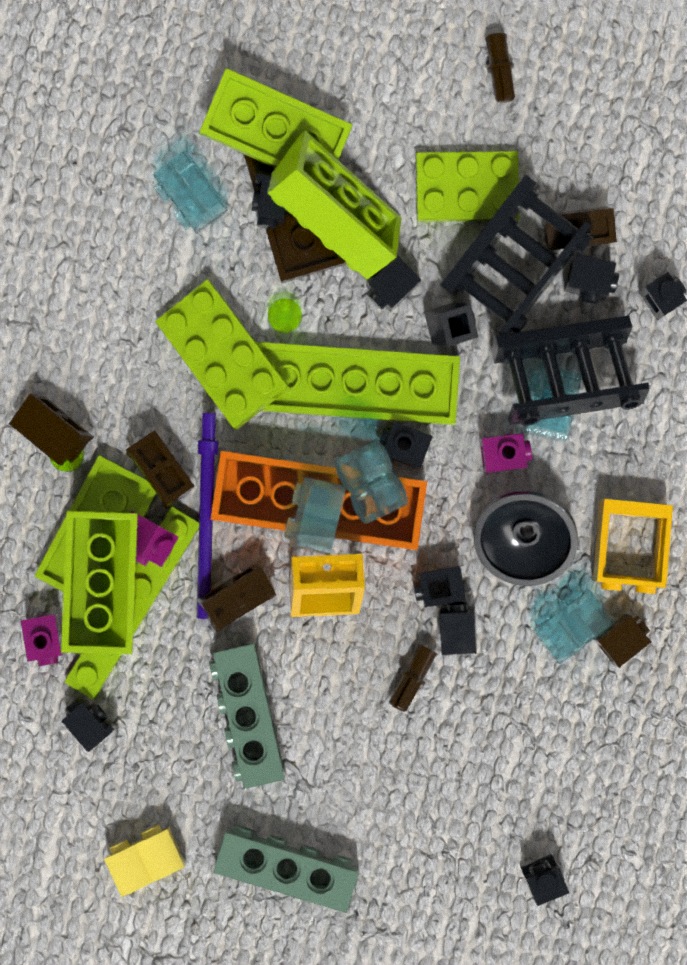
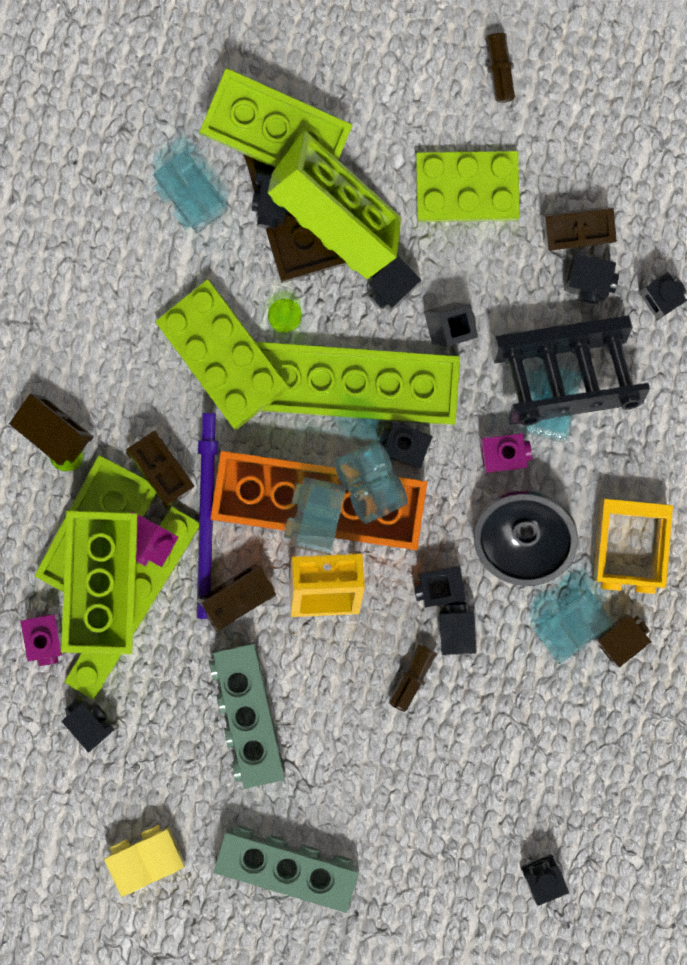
(505, 225): black fence -> none

